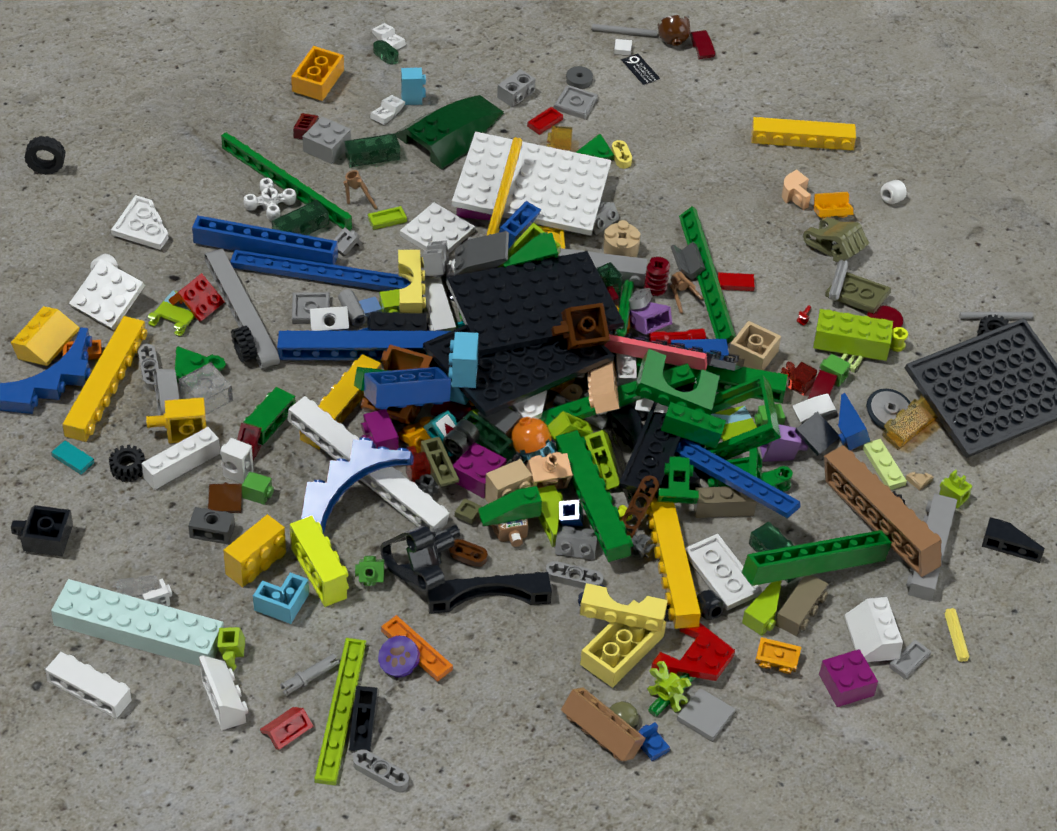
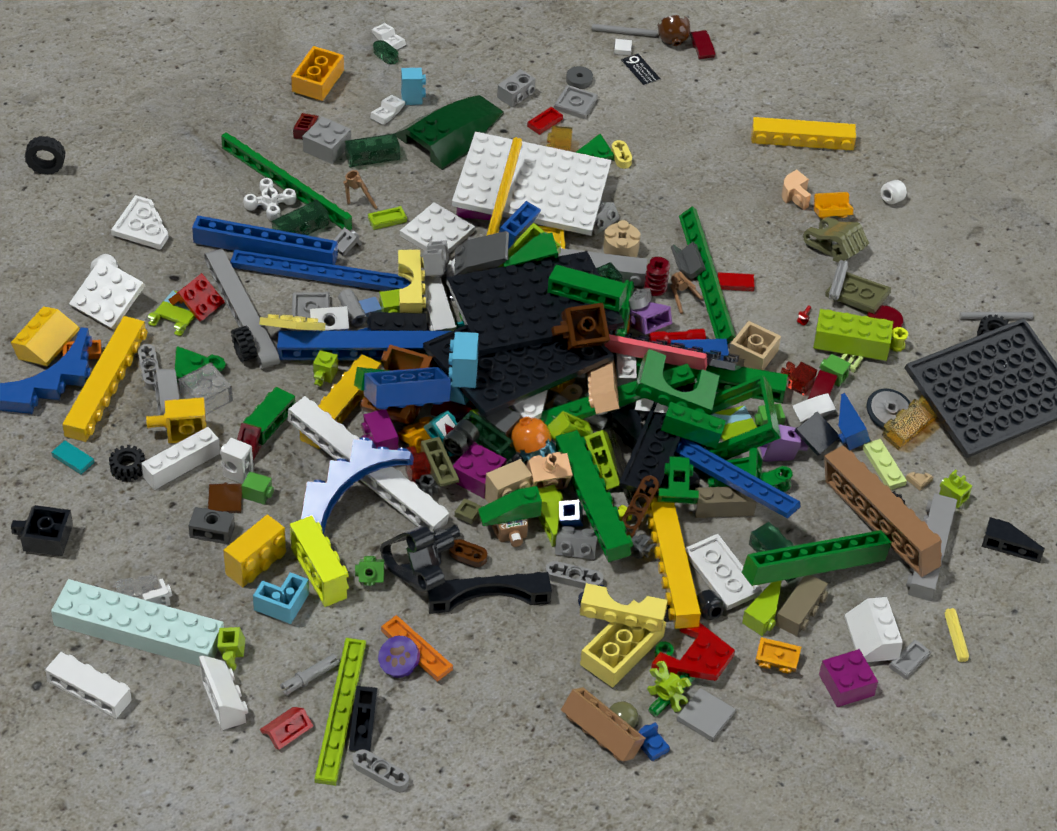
(291, 322): none -> light yellow plate
(325, 367): none -> lime brick
(587, 287): none -> green brick
(664, 645): none -> green bush

